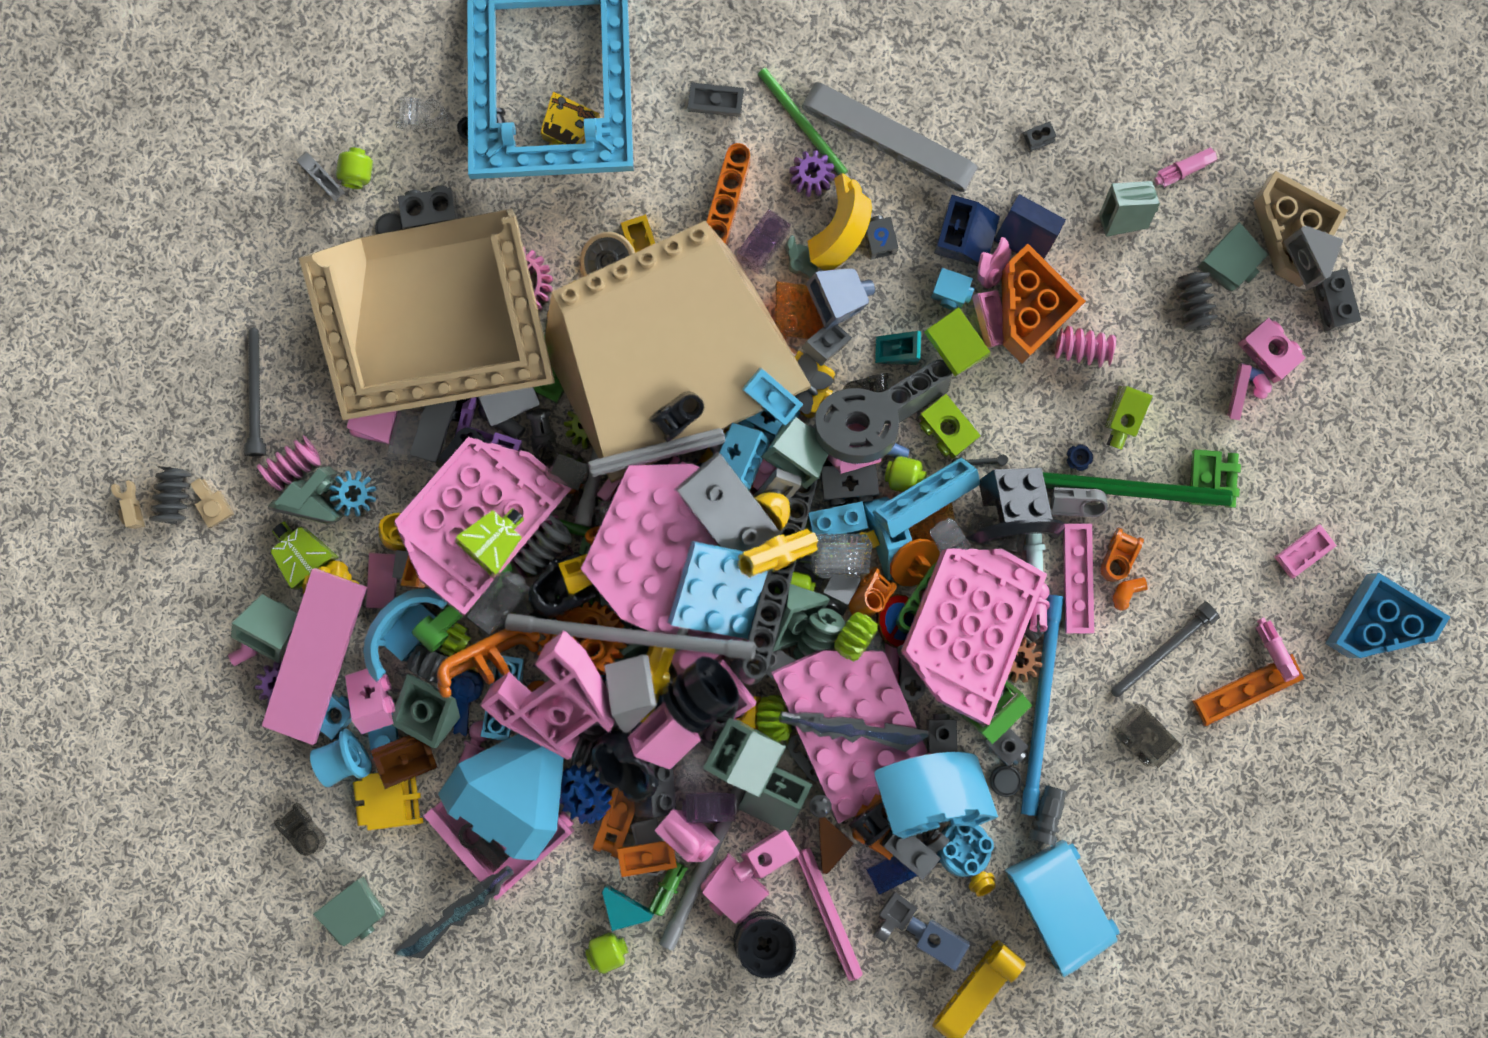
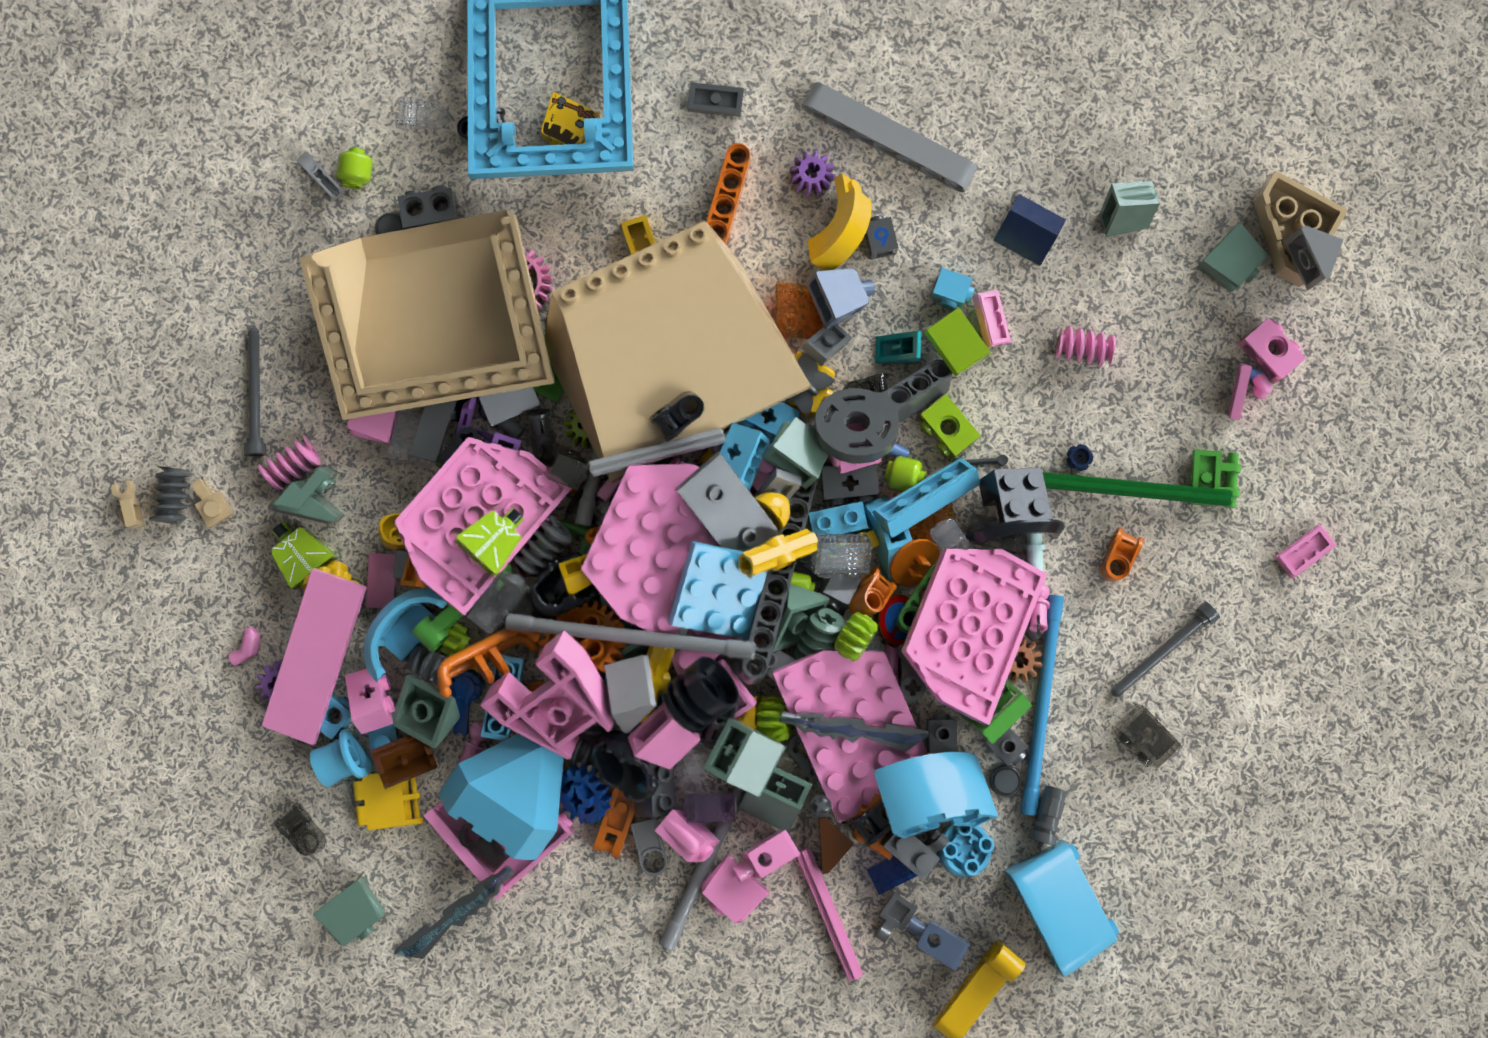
(265, 627): sand green torso -> none
(345, 488): medium azure gear -> none
(601, 245): dark grey wheel -> none
(606, 953): lime head -> none
(624, 910): teal slope -> none
(646, 858): orange plate -> none
(667, 889): bright green axle -> none
(763, 241): clear purple brick -> none
(772, 396): medium azure plate -> none
(776, 956): black wheel -> none
(799, 258): sand green piece -> none
(801, 120): bright green piece -> none
(966, 230): dark blue slope -> none
(982, 883): yellow plate -> none
(991, 265): bright pink plate -> none
(1033, 303): orange brick -> none
(1044, 140): dark grey piece -> none
(1074, 502): light grey piece -> none
(1078, 579): bright pink plate -> none
(1125, 591): orange arm -> none
(1133, 405): lime torso -> none
(1181, 169): bright pink piece -> none
(1196, 301): dark grey piece -> none
(1243, 692): orange tile -> none
(1276, 649): bright pink piece -> none
(1337, 302): dark grey brick -> none
(1384, 620): dark azure brick -> none

